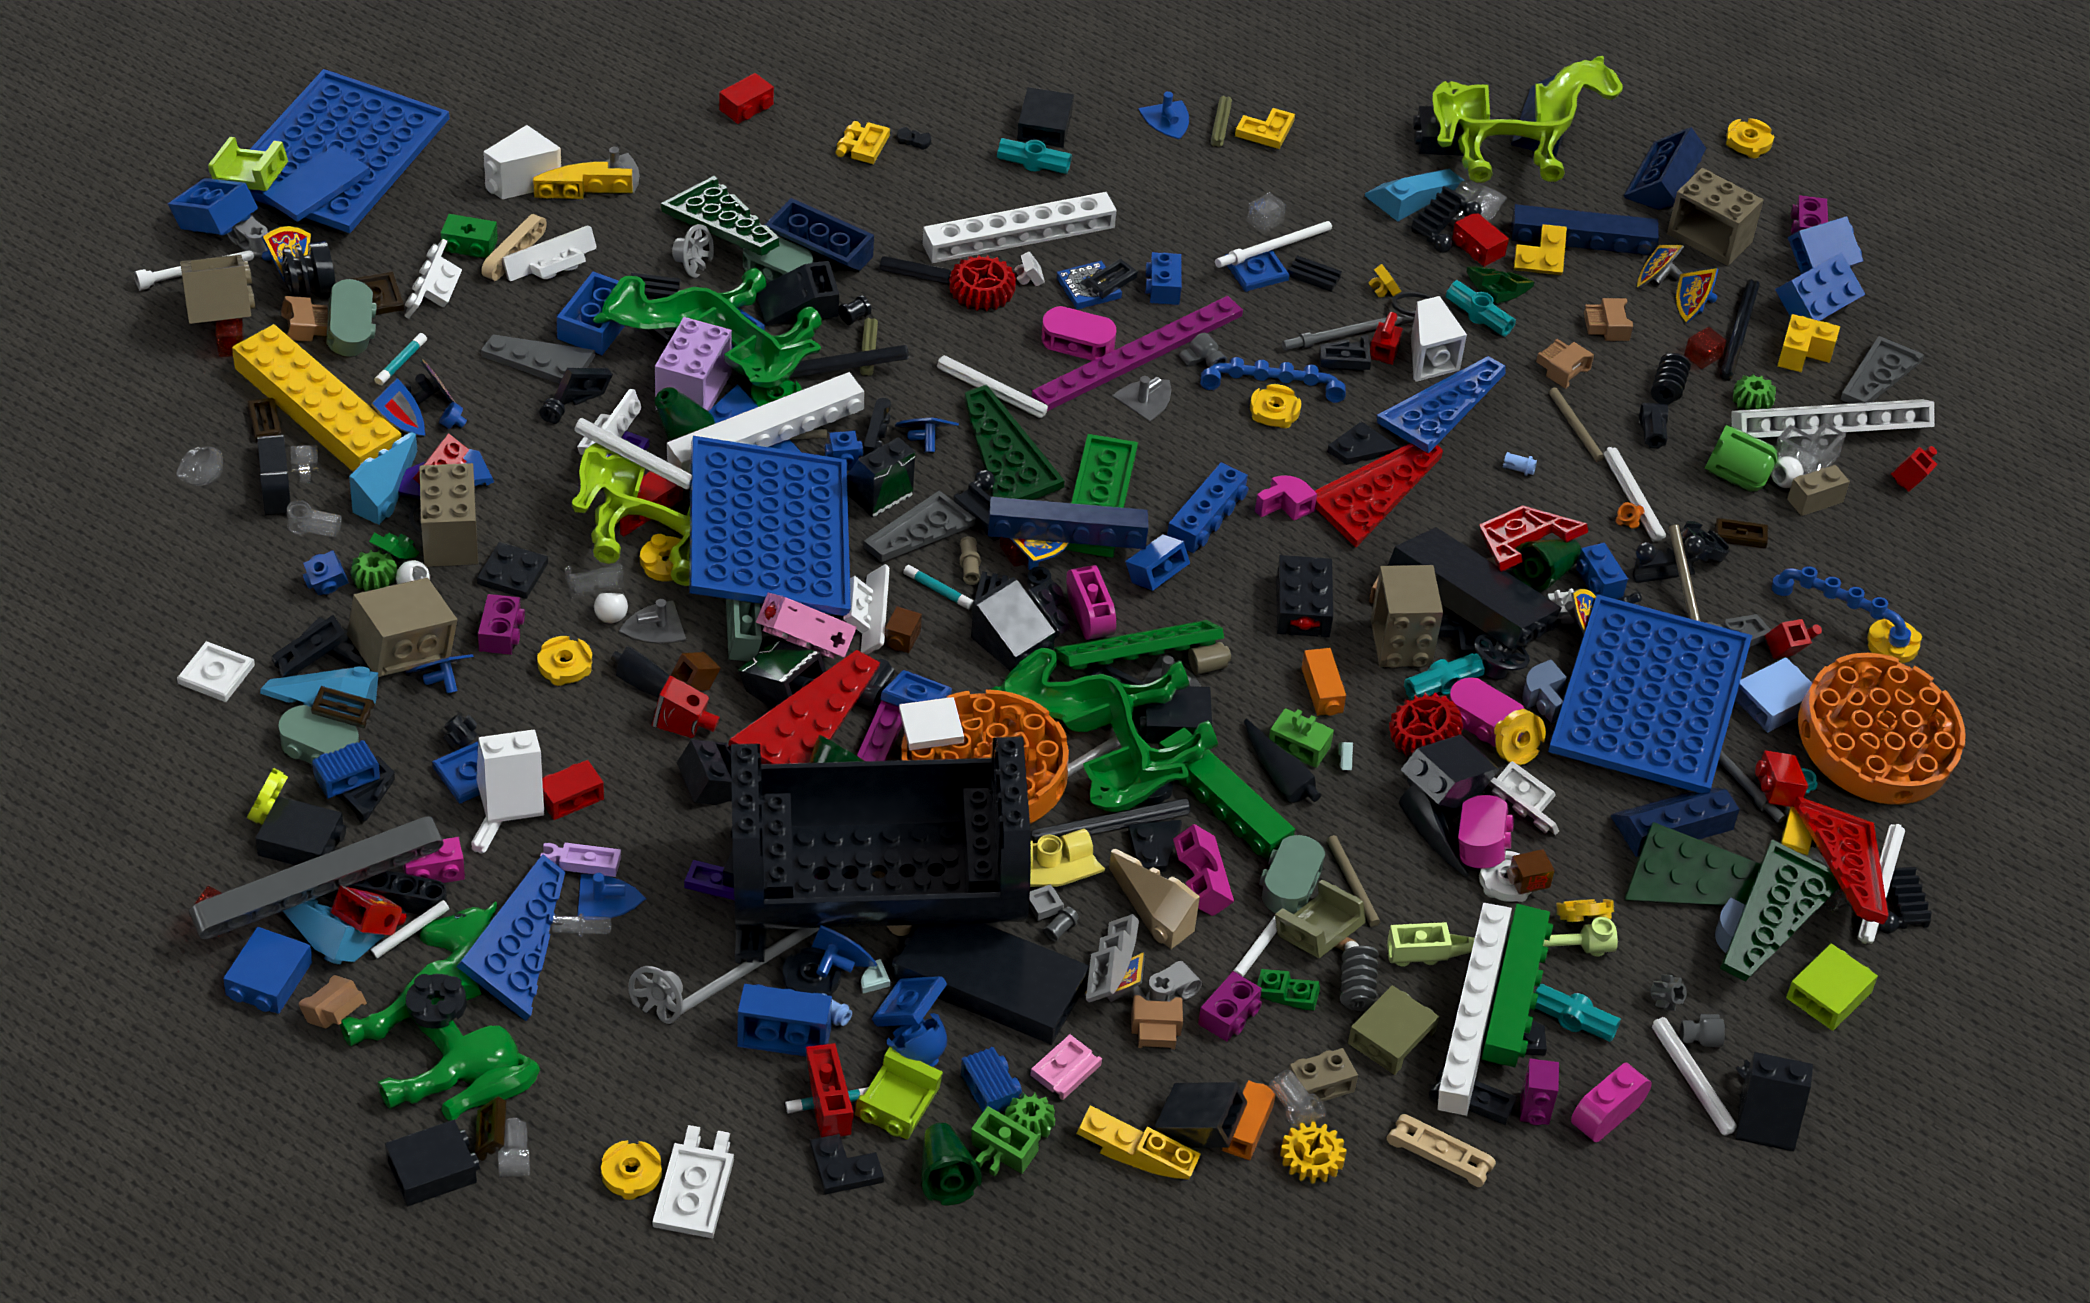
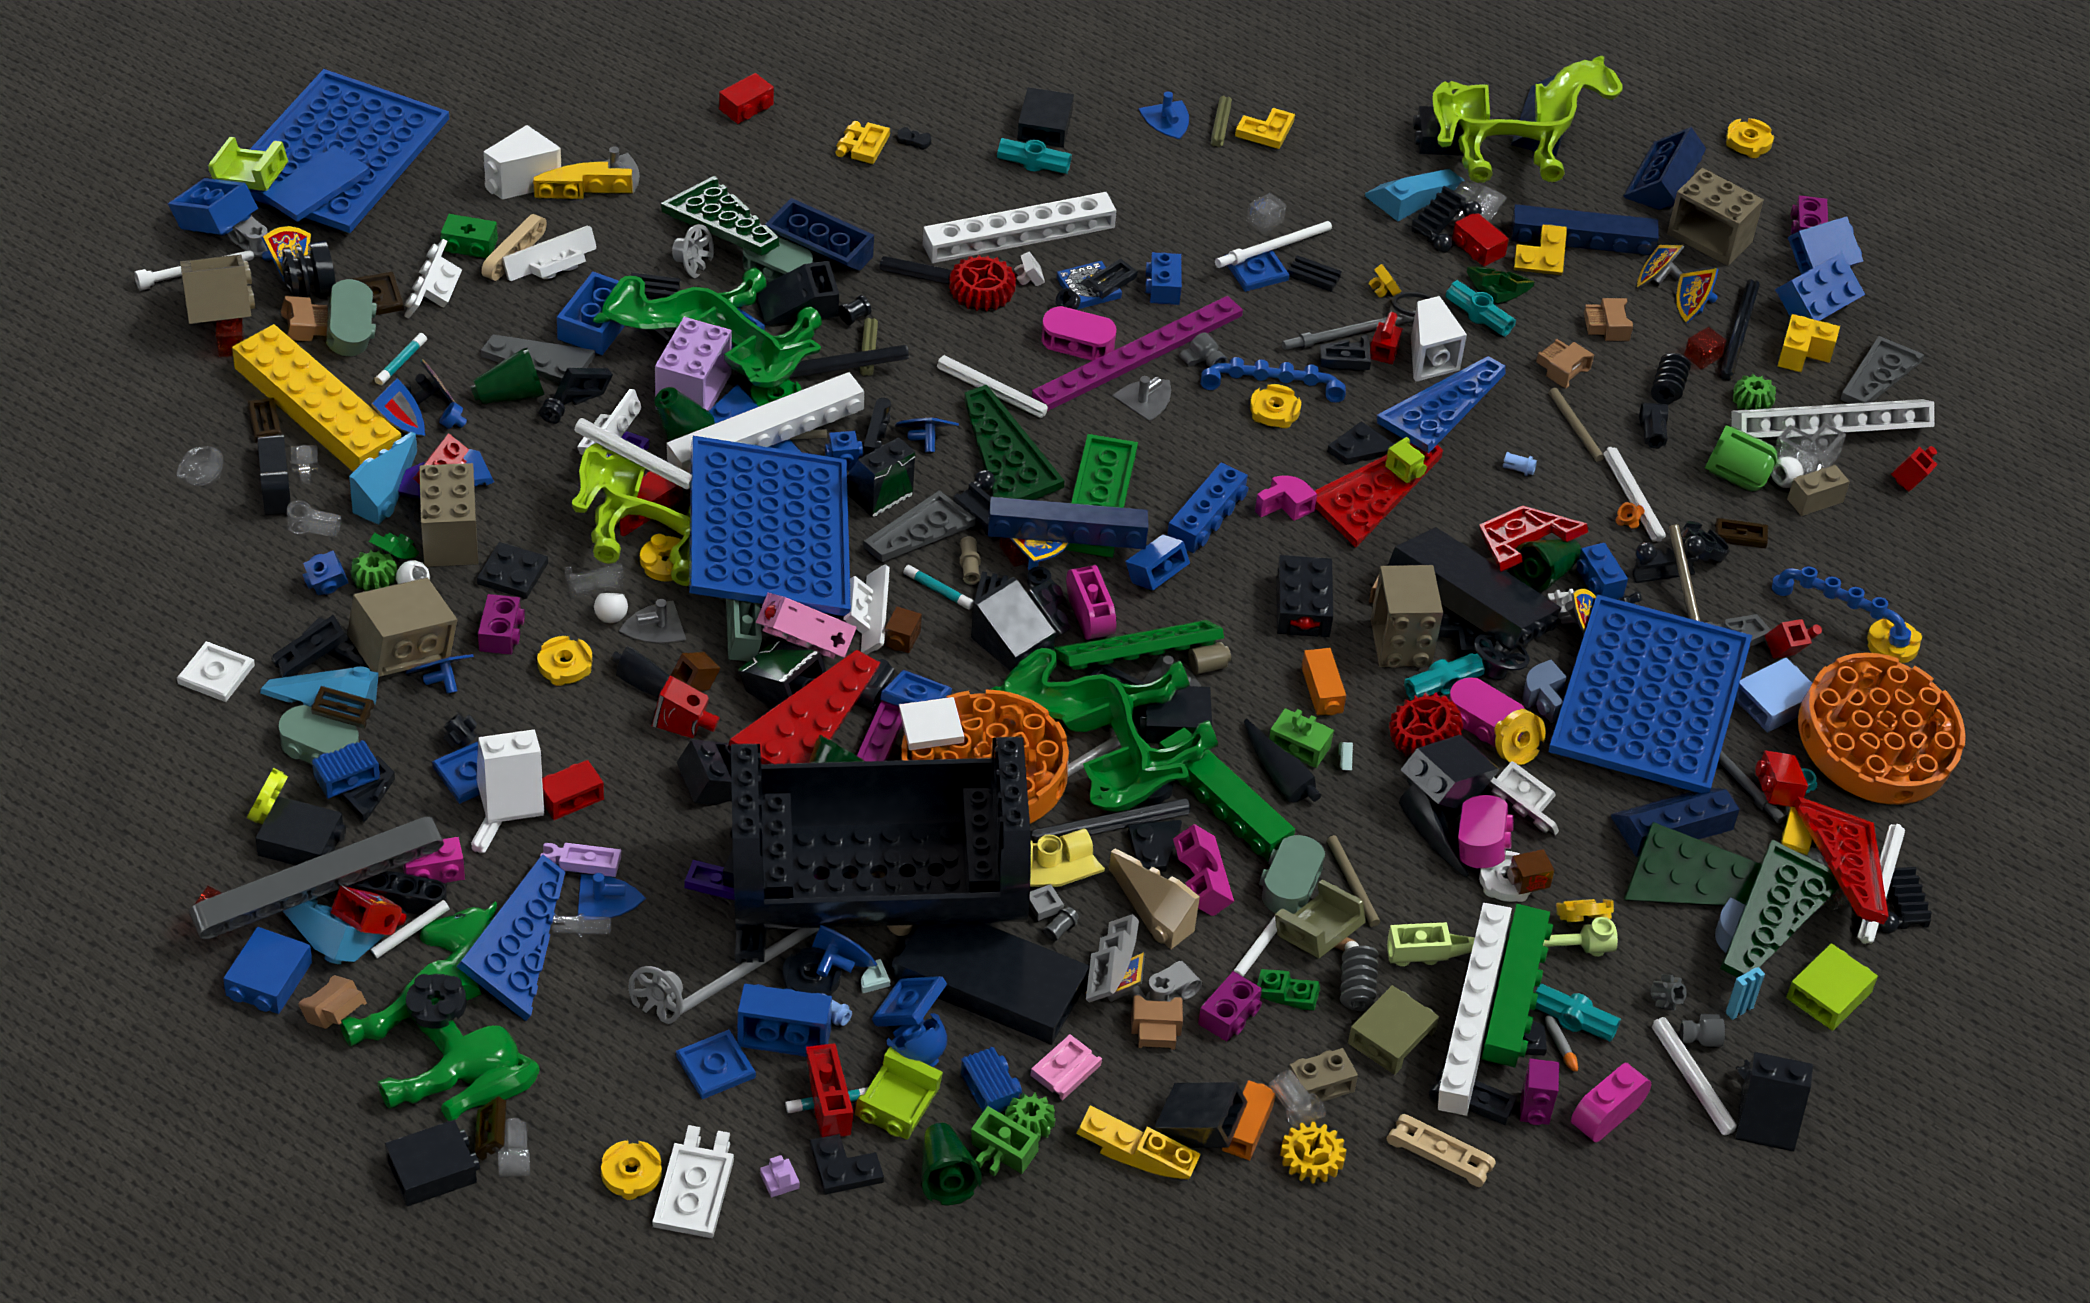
(509, 380): none -> dark green cone
(715, 1064): none -> blue tile
(779, 1176): none -> lavender tile
(1064, 295): none -> black bush
(1405, 461): none -> lime brick
(1569, 1058): none -> light grey piece
(1745, 993): none -> medium azure tile

